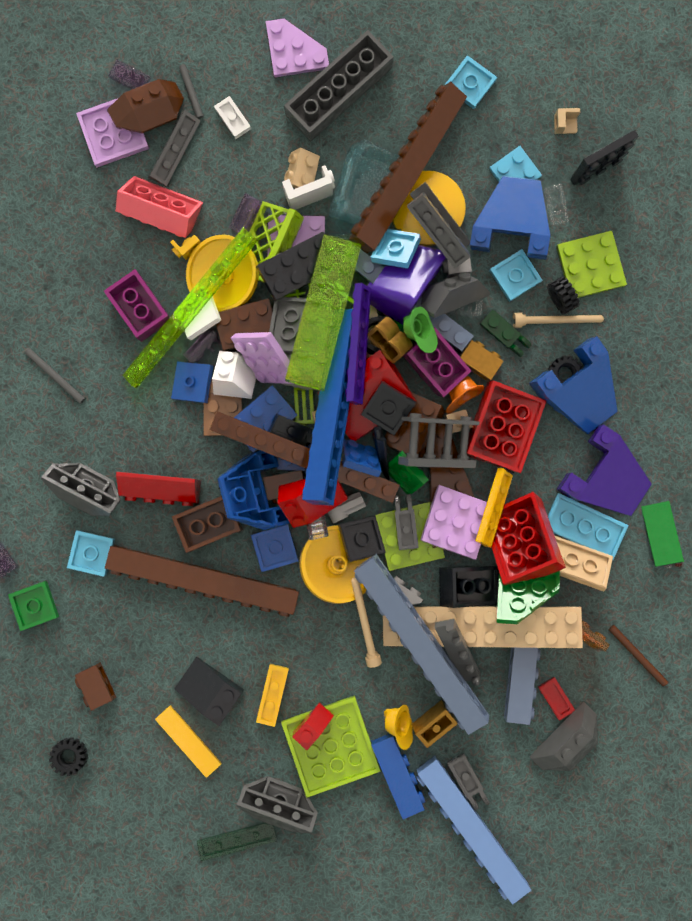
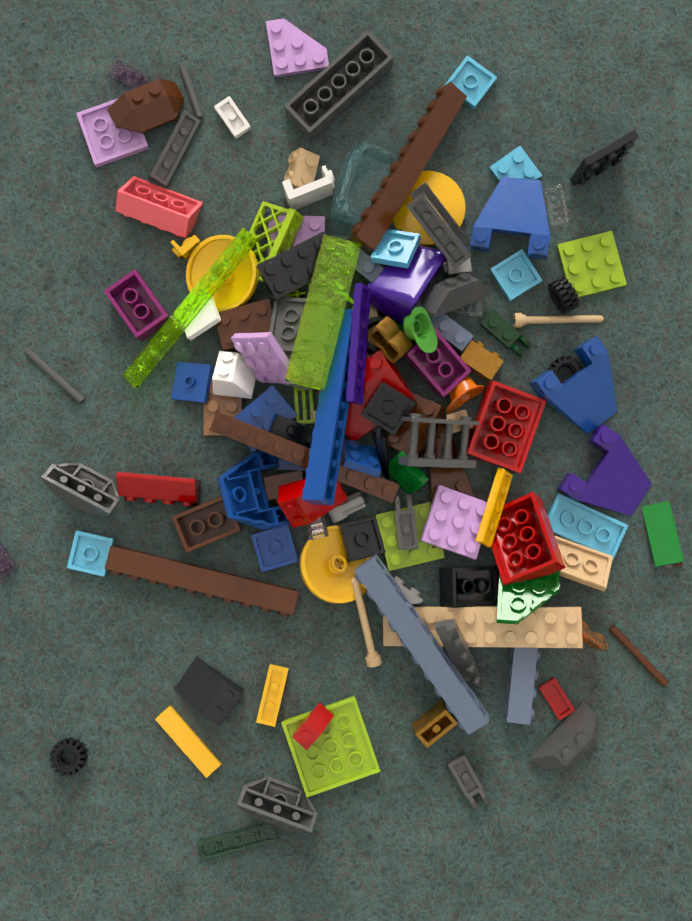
(33, 605): green plate -> none
(95, 686): reddish brown brick -> none
(196, 351): plate -> none
(245, 213): plate -> none
(397, 775): blue brick -> none
(399, 725): yellow piece -> none
(473, 829): medium blue brick -> none
(566, 120): tan panel -> none

